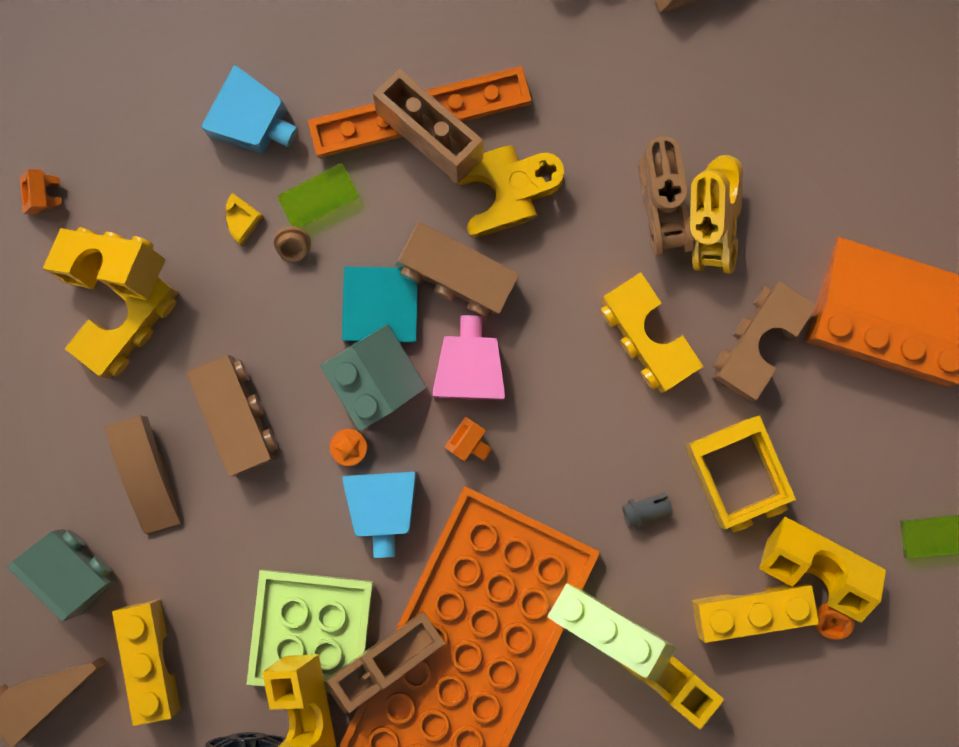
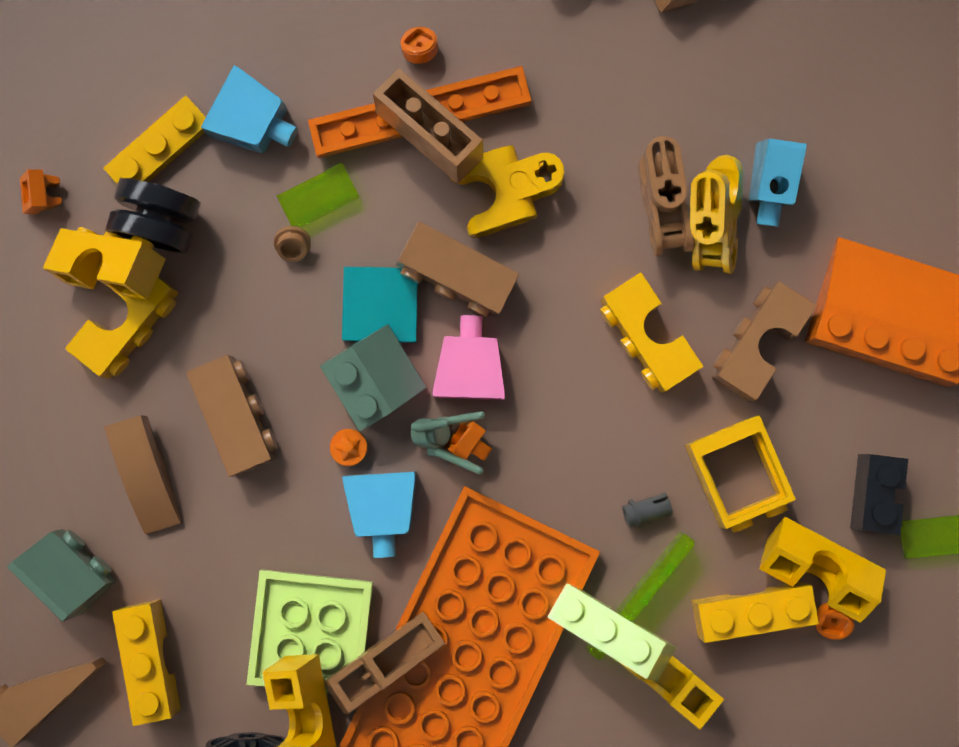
(154, 210): none -> black wheel
(159, 143): none -> yellow plate
(241, 218): yellow tile -> none
(419, 45): none -> orange tile
(435, 433): none -> sand green plant
(651, 582): none -> clear neon green tile
(782, 163): none -> medium azure torso
(875, 493): none -> black brick

